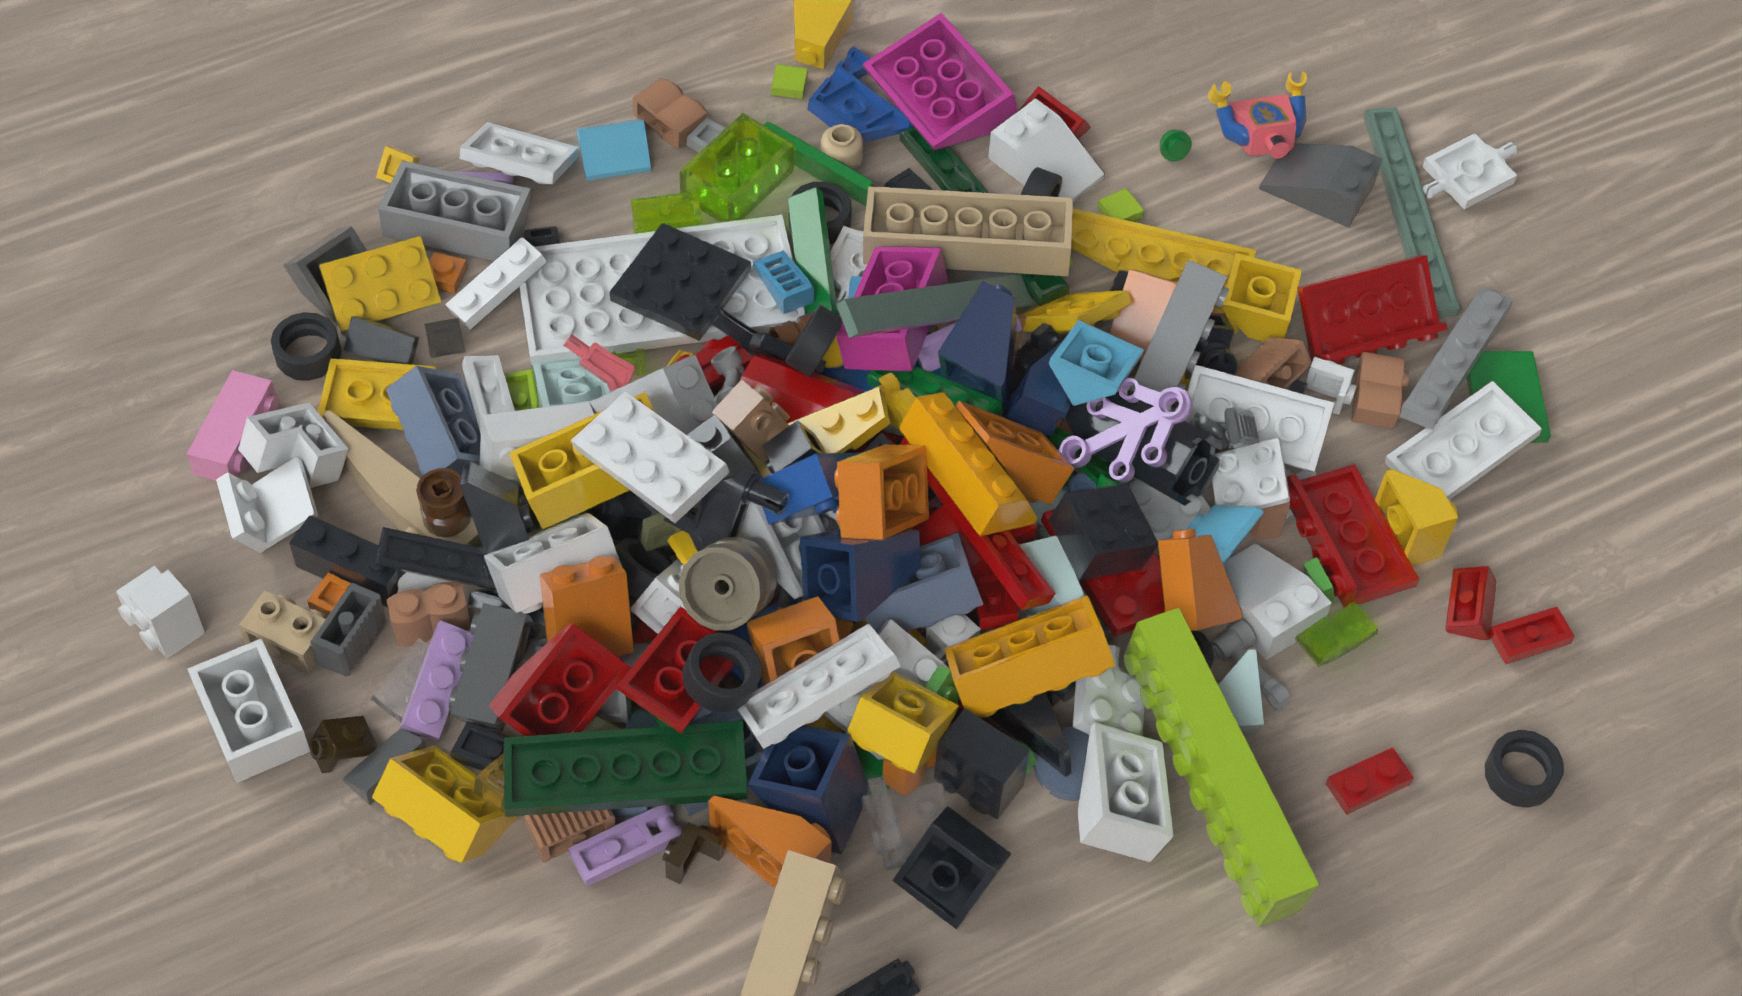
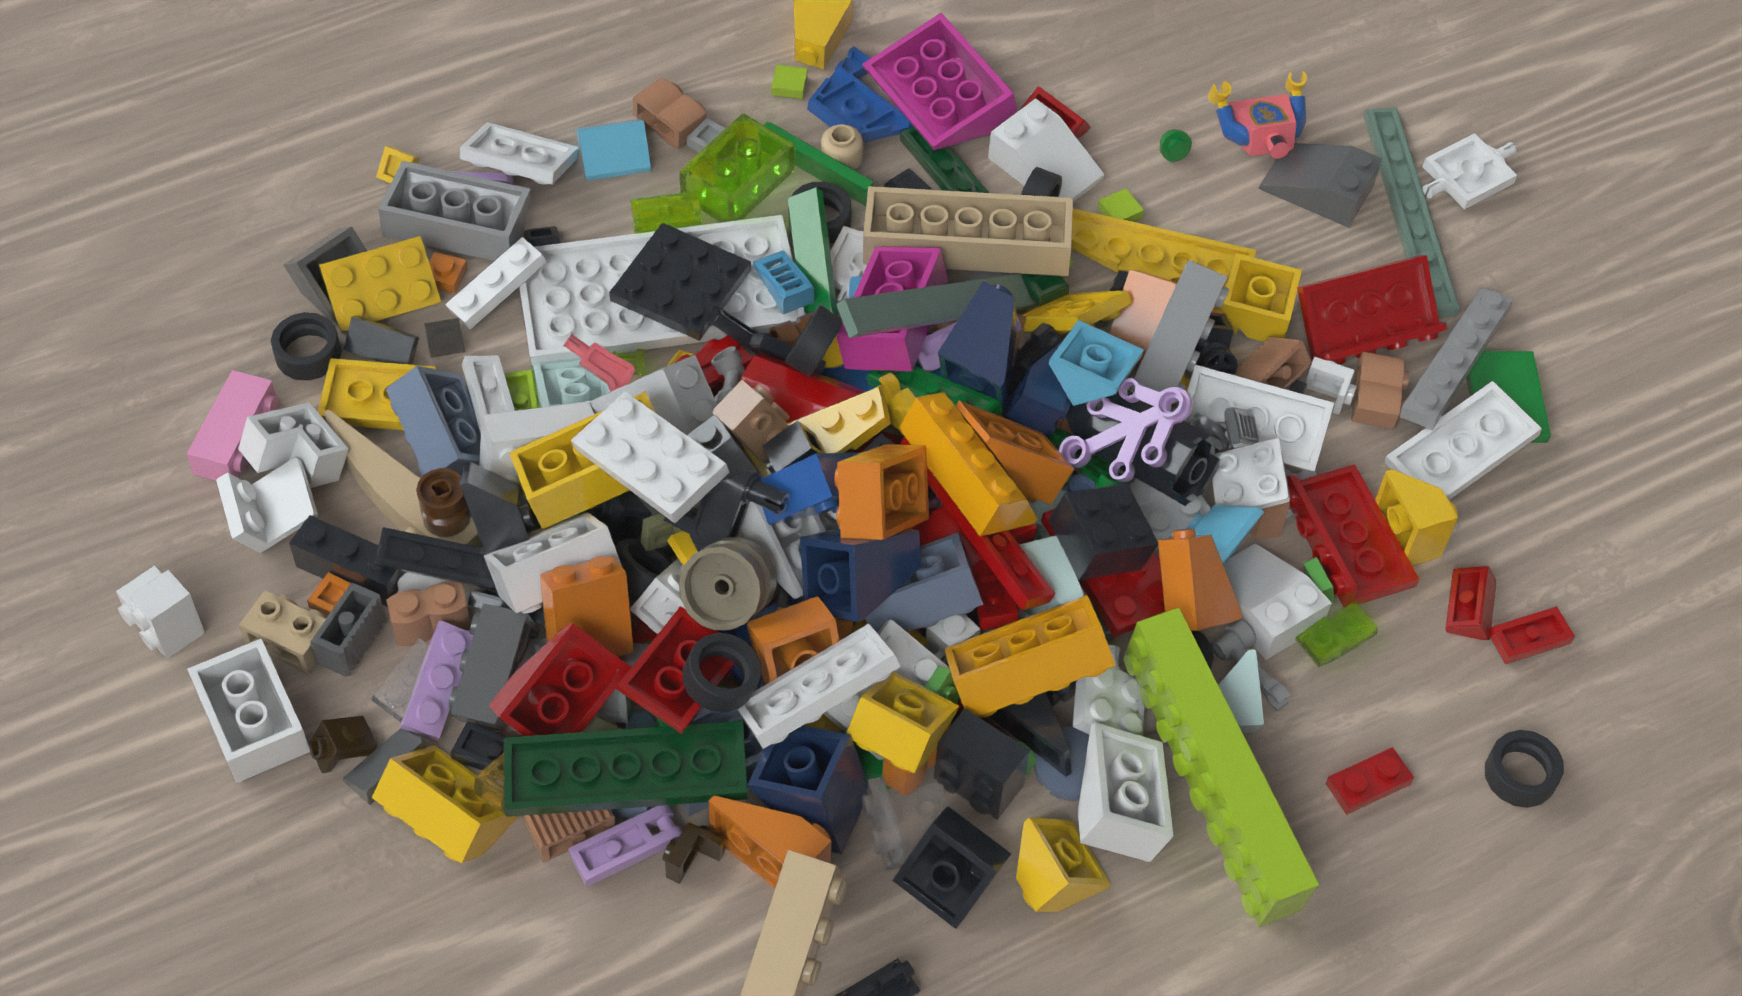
(1055, 866): none -> yellow slope

